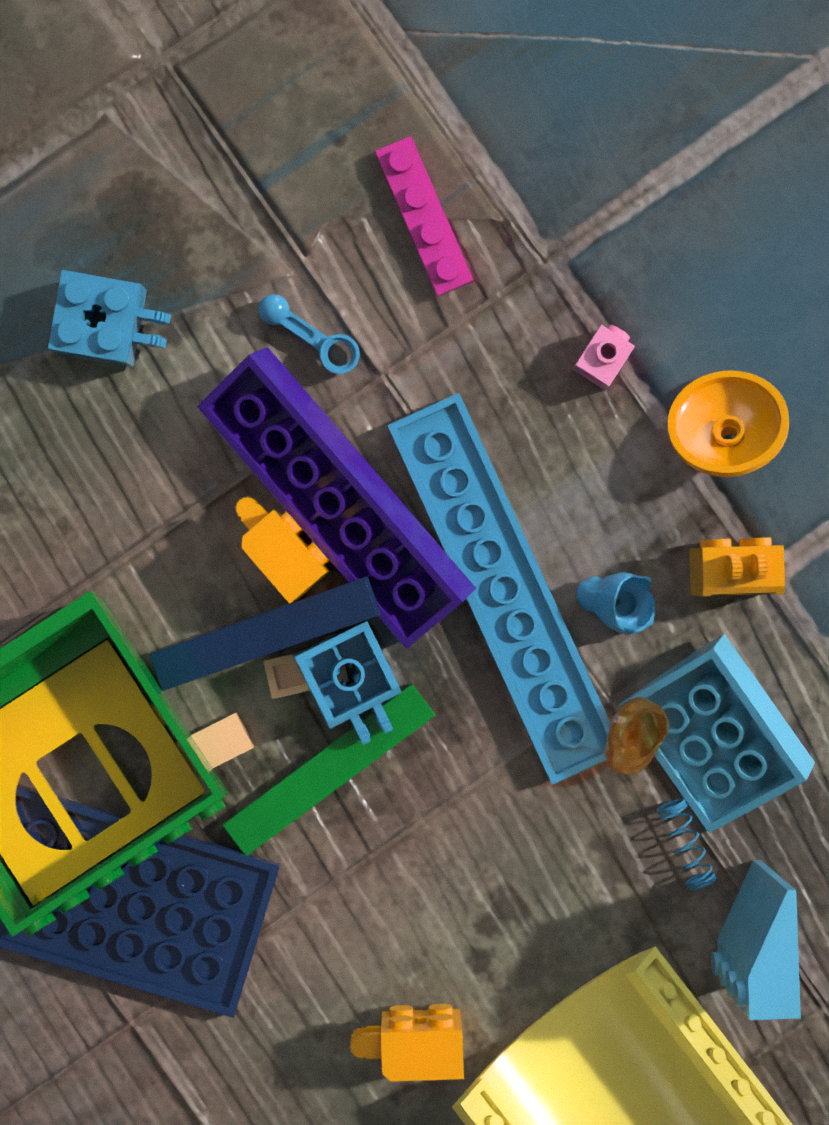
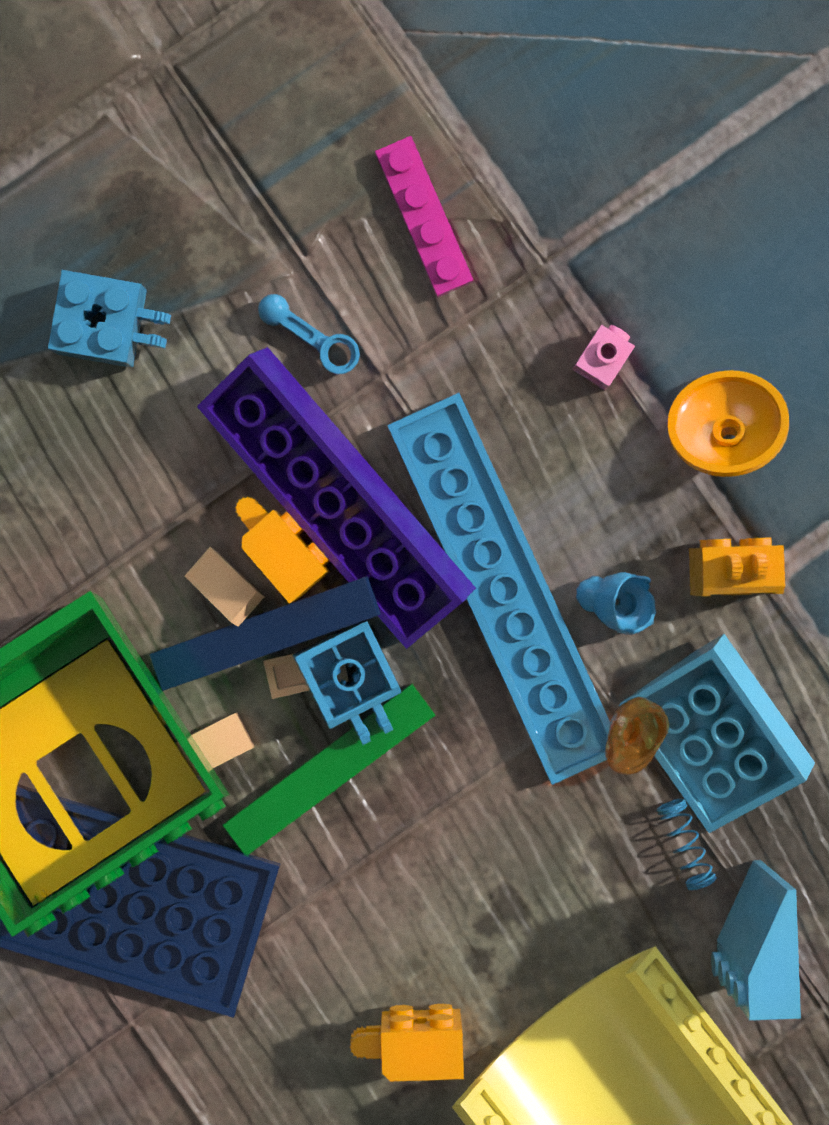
(224, 586): none -> light nougat tile

